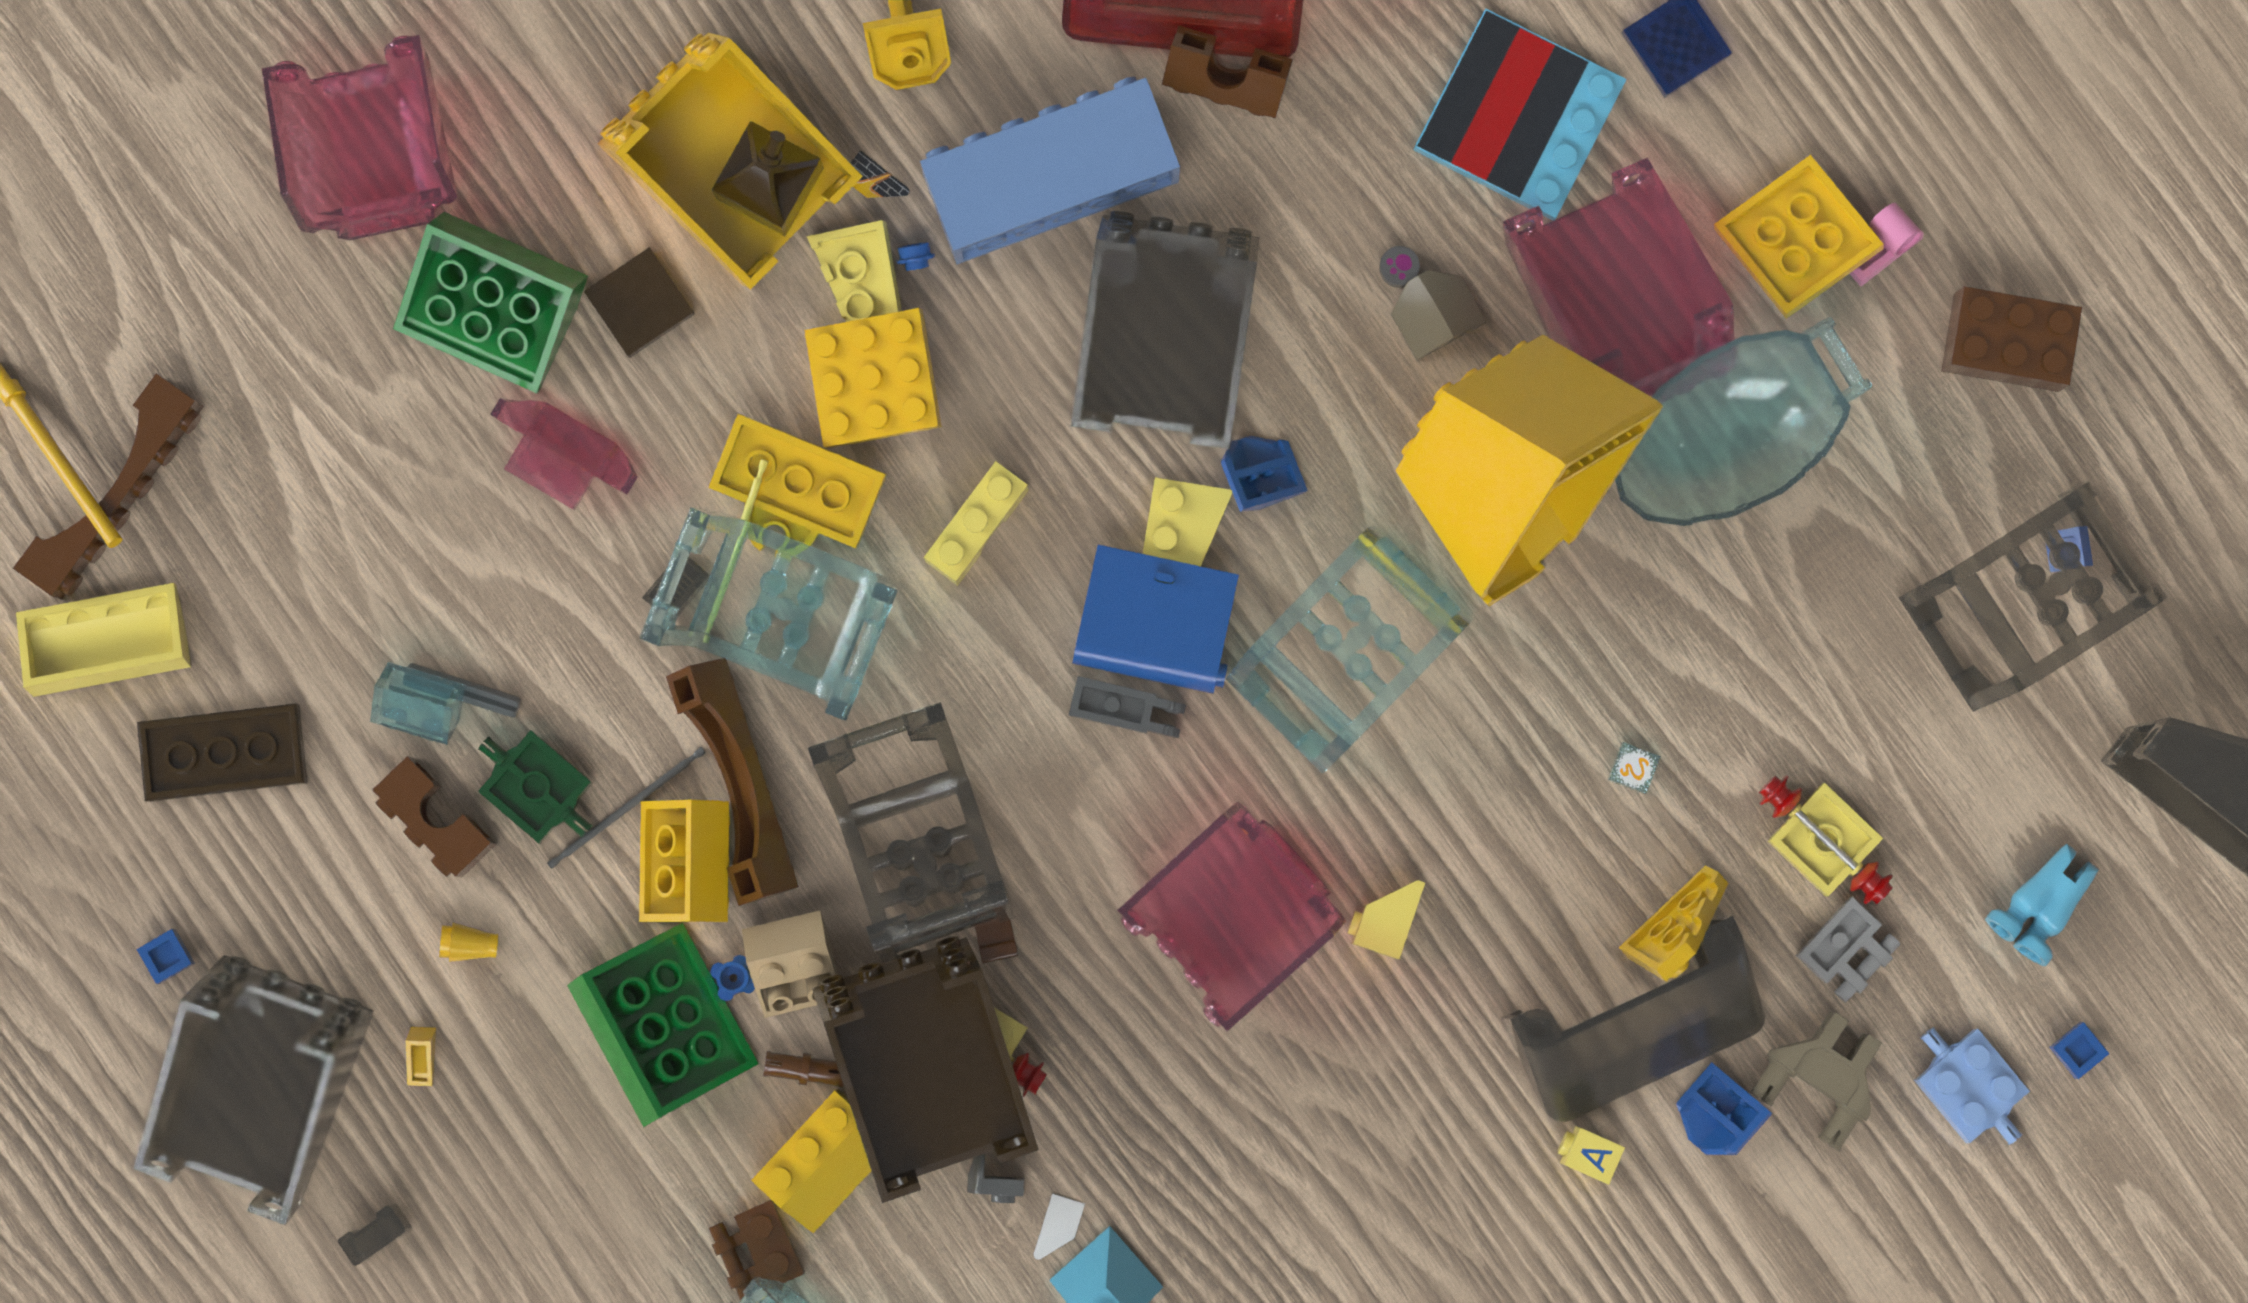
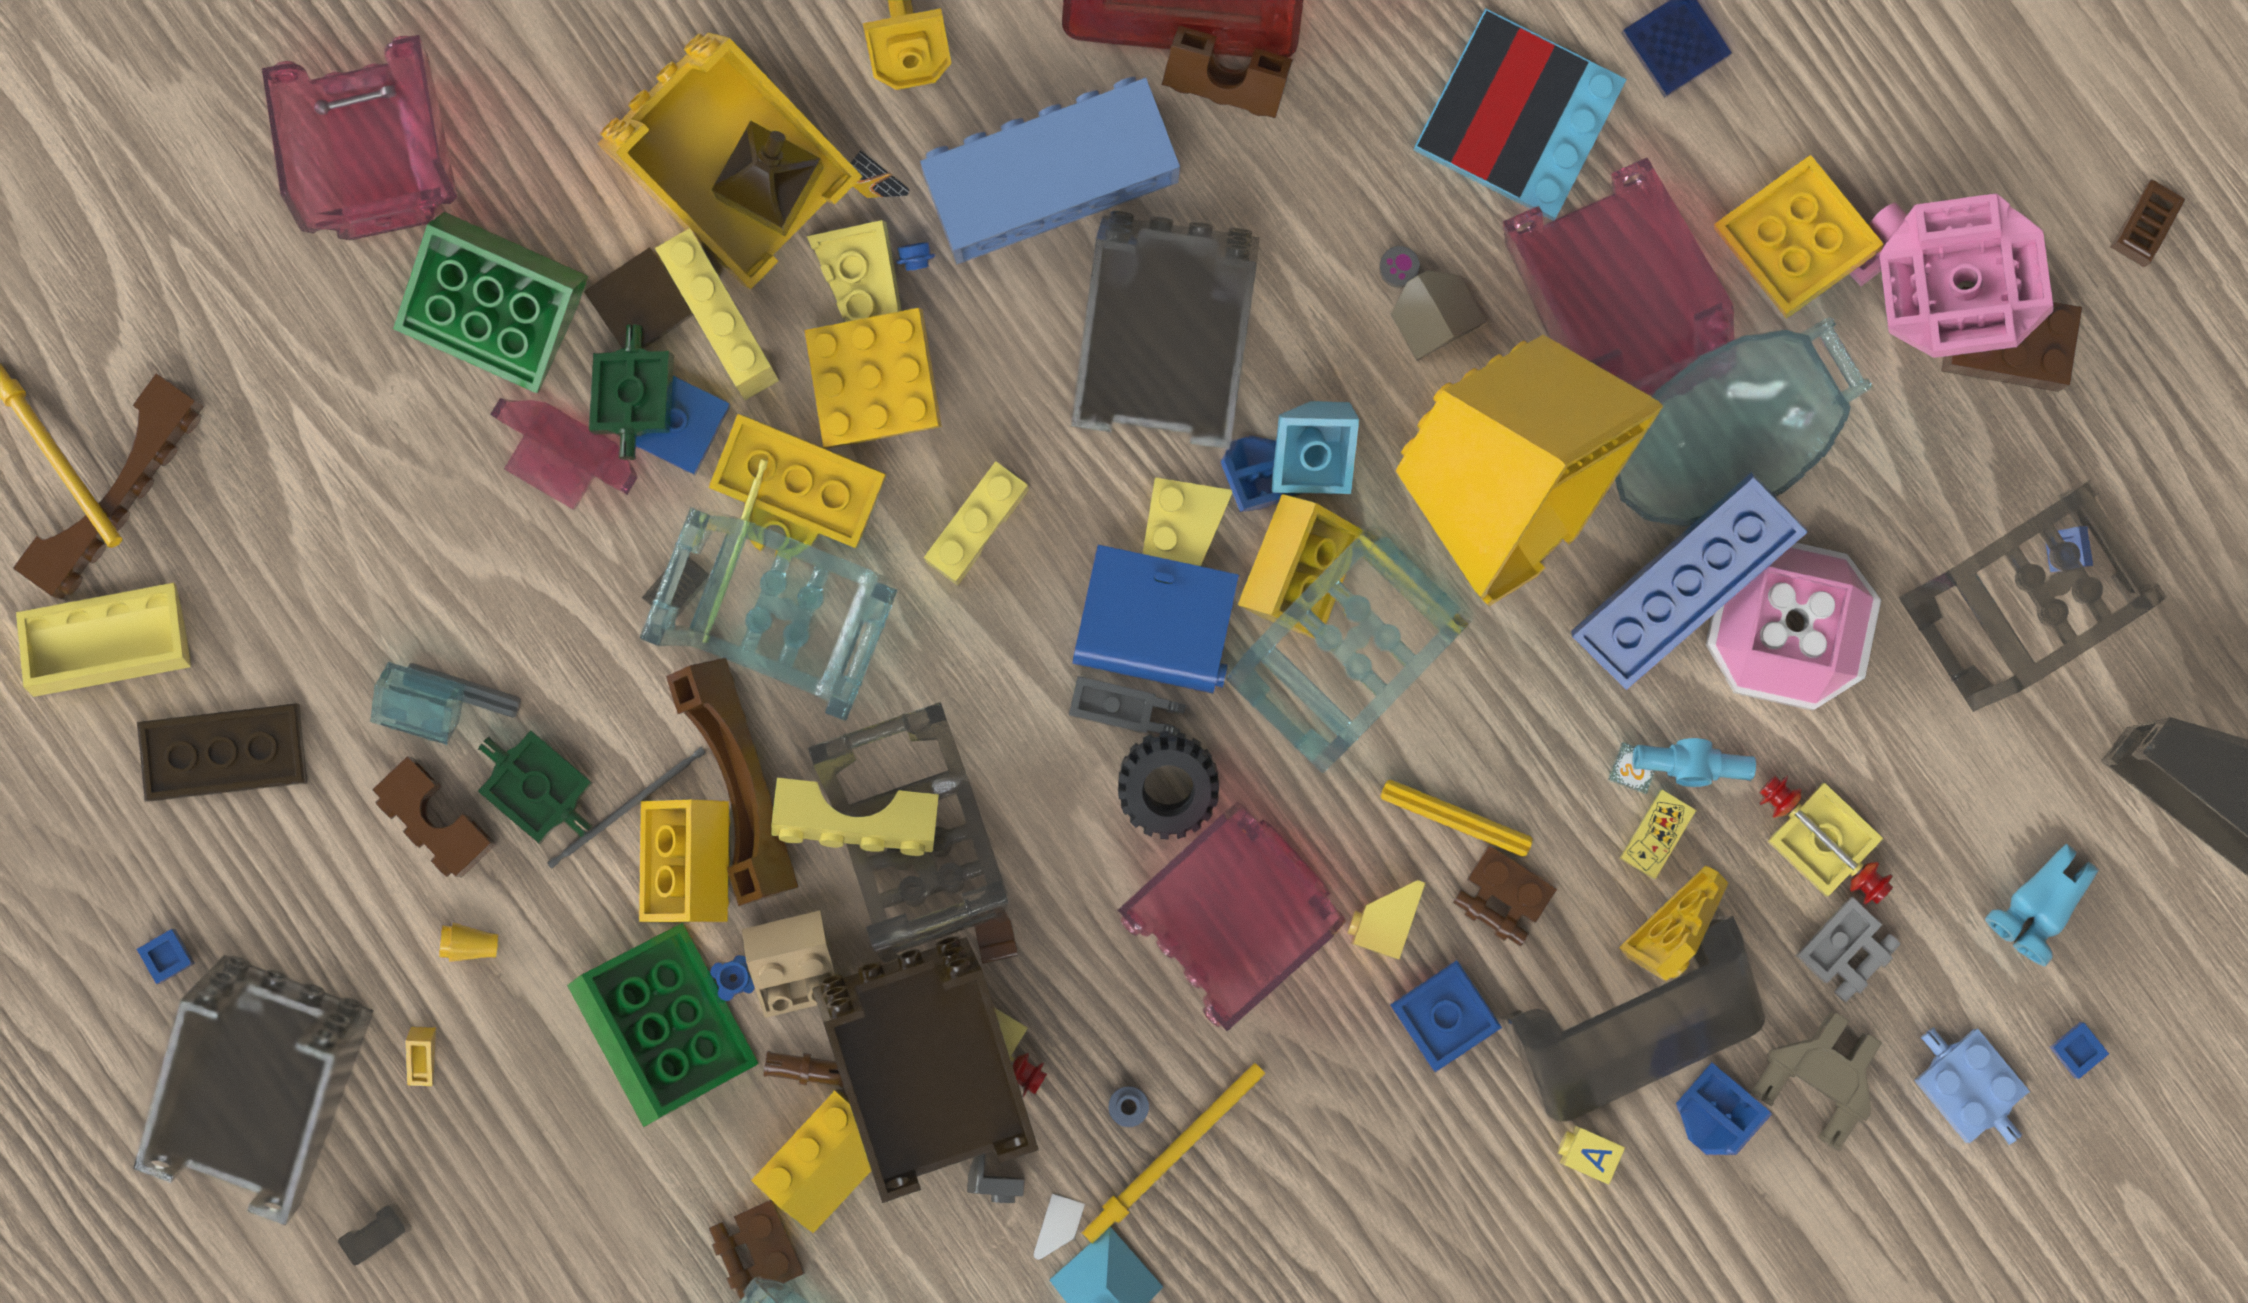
(322, 107): none -> flat silver hinge
(631, 392): none -> dark green plate
(693, 427): none -> blue plate
(717, 314): none -> light yellow arch
(804, 814): none -> light yellow arch
(1117, 1208): none -> yellow bar
(1135, 1095): none -> sand blue plate
(1176, 817): none -> black tyre
(1294, 553): none -> yellow slope
(1316, 449): none -> medium azure slope
(1445, 1016): none -> blue plate
(1456, 818): none -> yellow axle
(1511, 885): none -> reddish brown plate
(1657, 834): none -> light yellow tile
(1689, 581): none -> plate
(1694, 762): none -> medium azure pin
(1806, 666): none -> bright pink piece
(1960, 242): none -> bright pink piece
(2133, 249): none -> reddish brown slope

